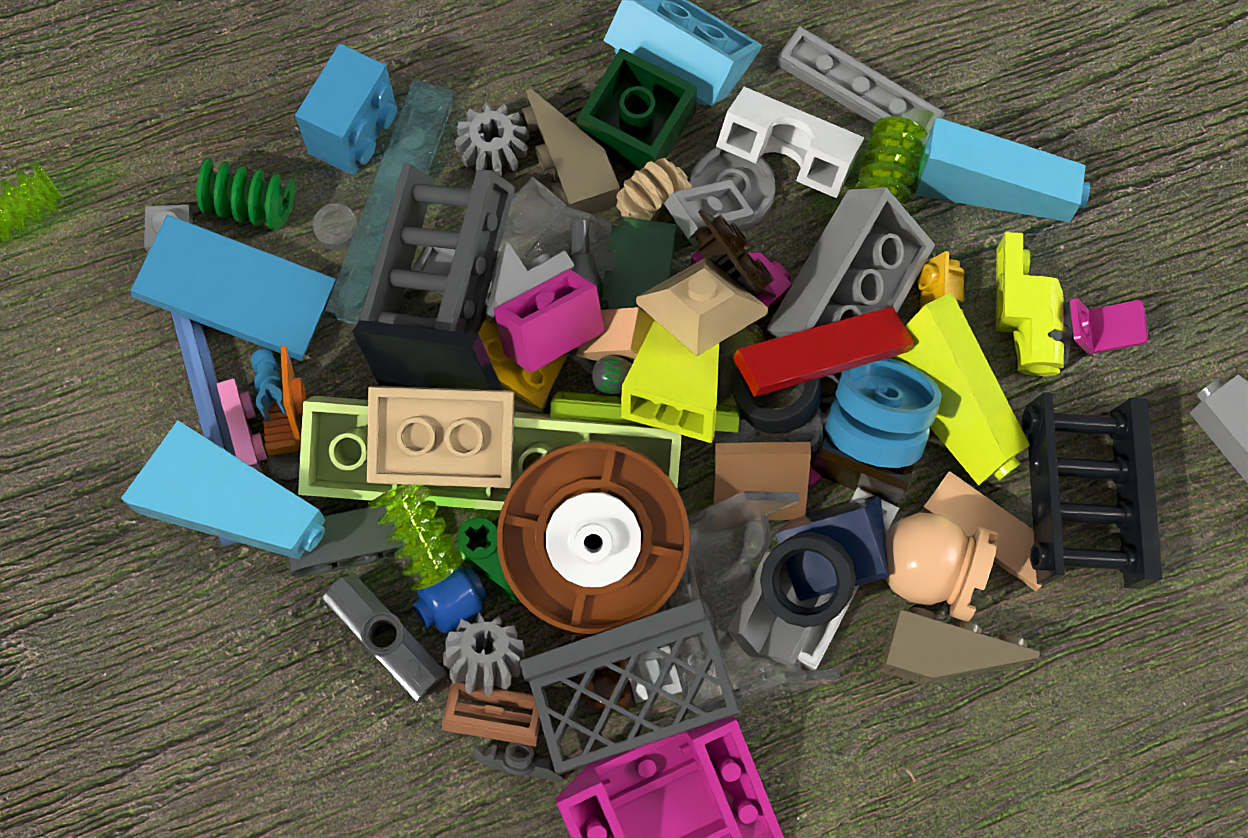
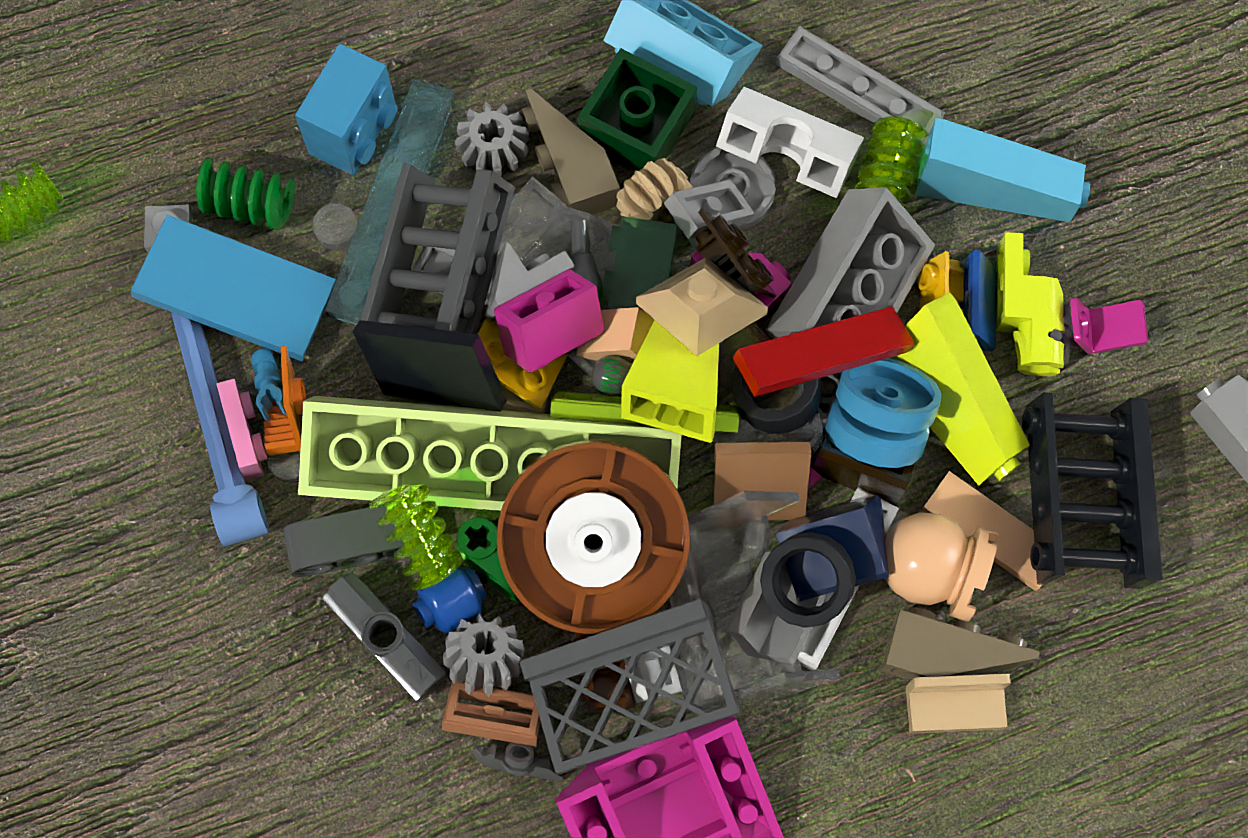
(216, 493): medium azure slope -> none
(440, 436): tan plate -> none
(957, 703): none -> tan panel
(980, 299): none -> blue slope

